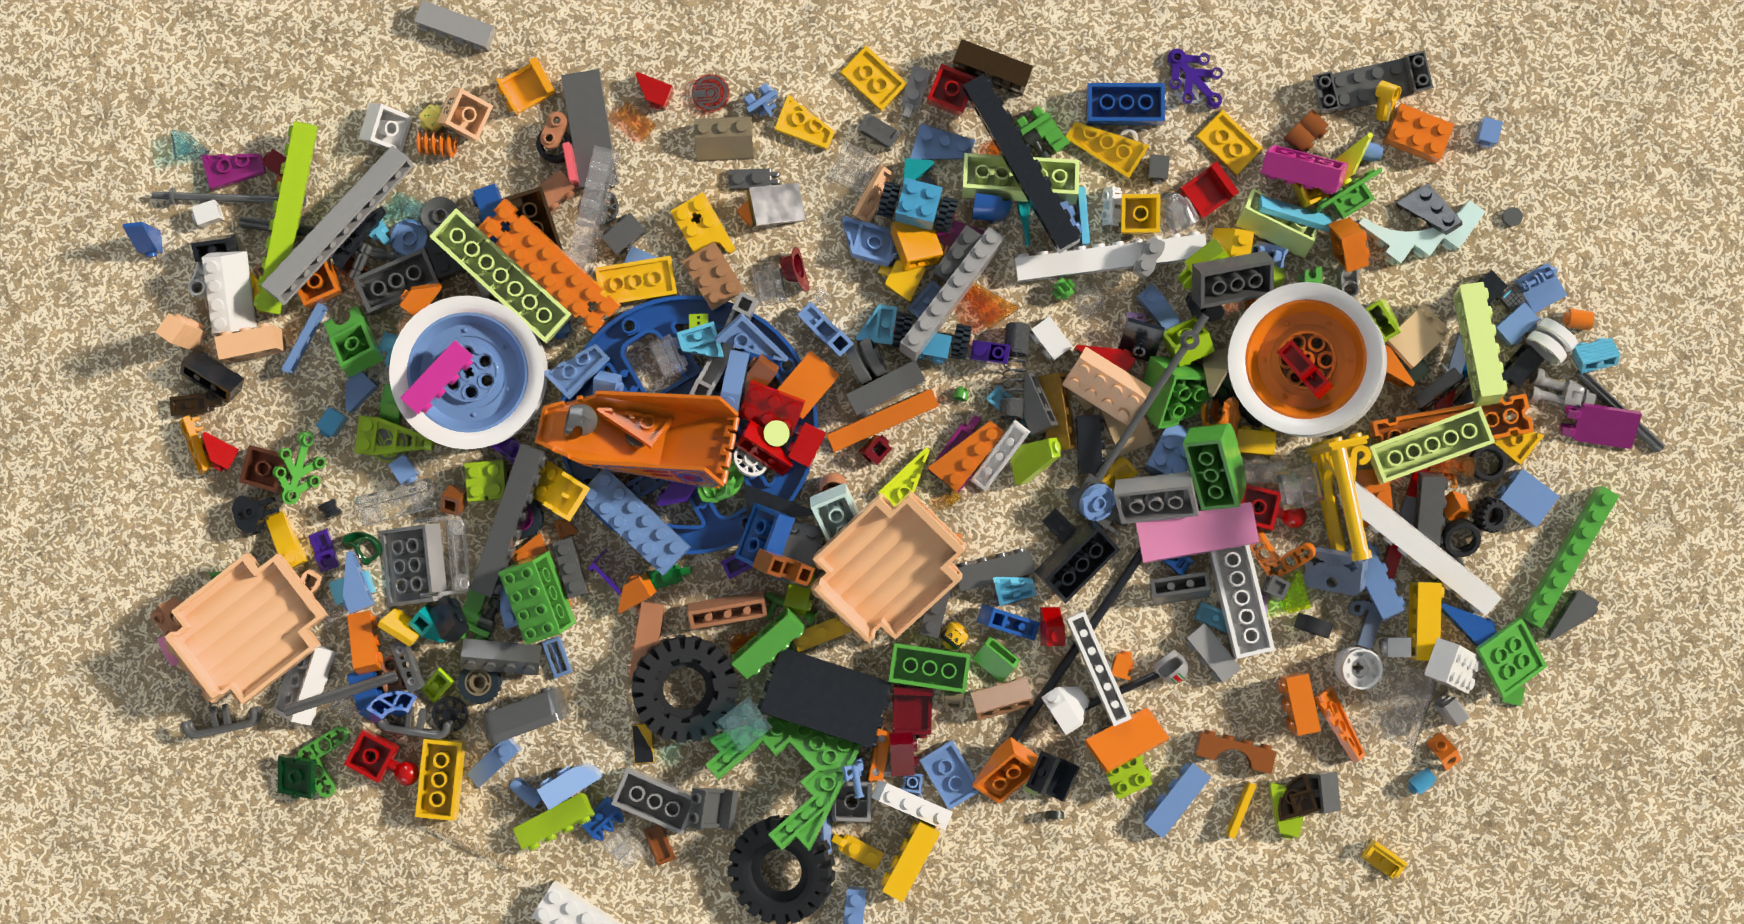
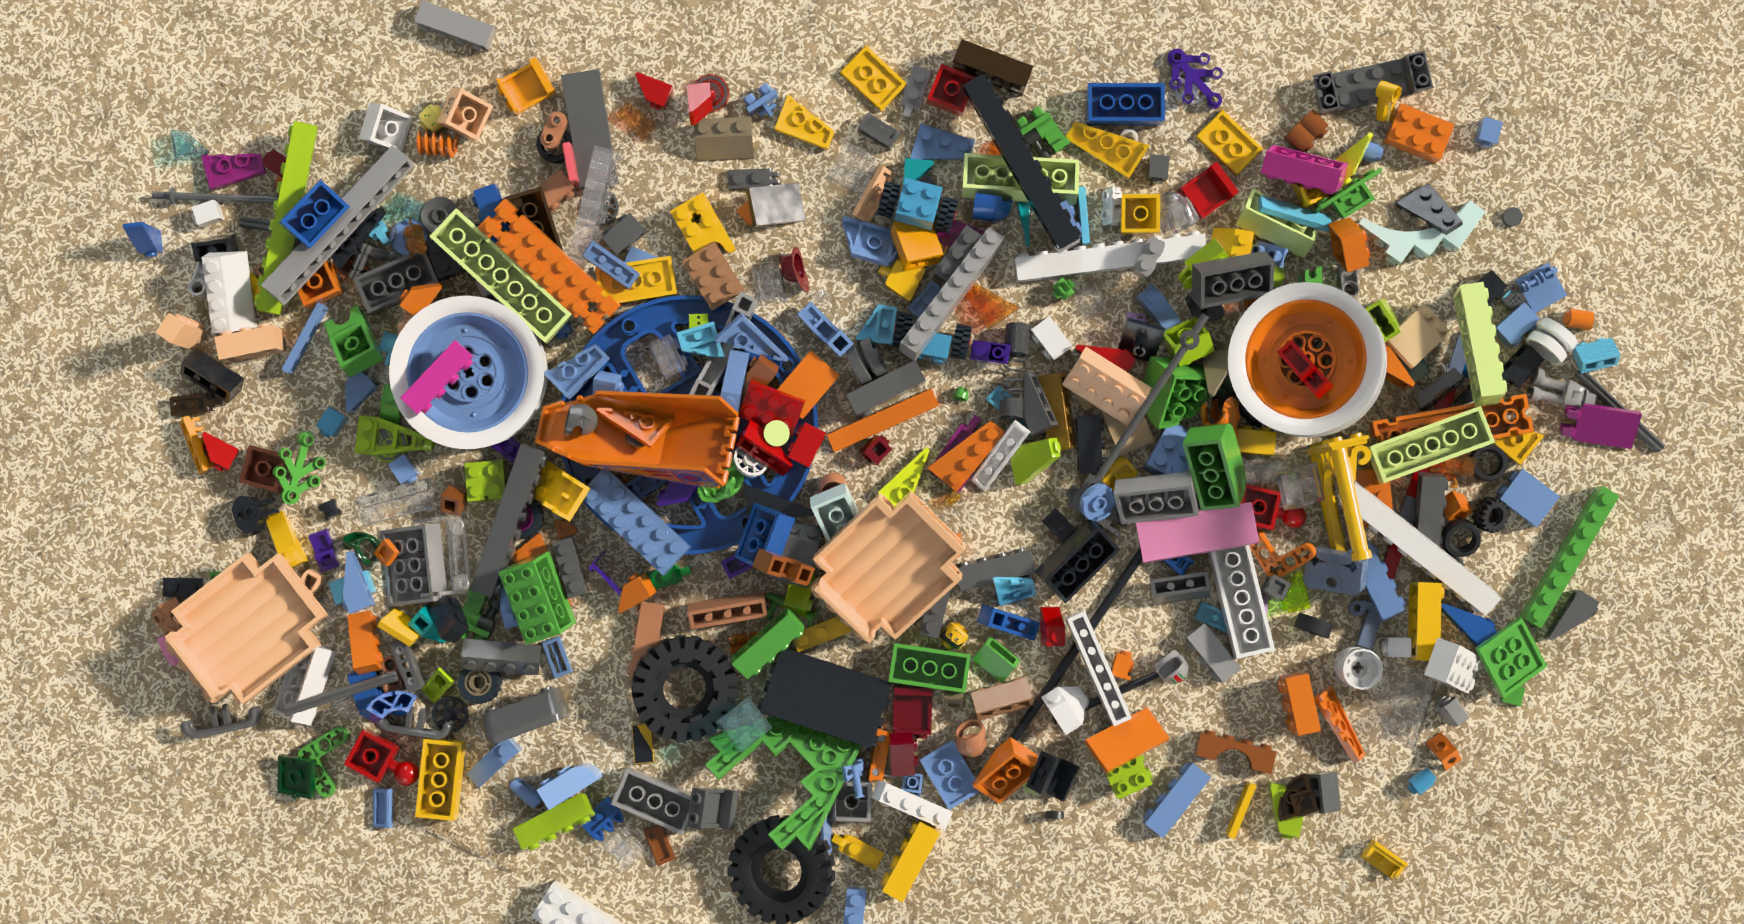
(181, 586): none -> black plate
(314, 214): none -> blue slope
(383, 807): none -> medium blue tile
(386, 552): none -> orange plate
(415, 238): none -> clear orange hinge
(610, 264): none -> medium blue tile
(699, 101): none -> slope
(972, 744): none -> nougat helmet

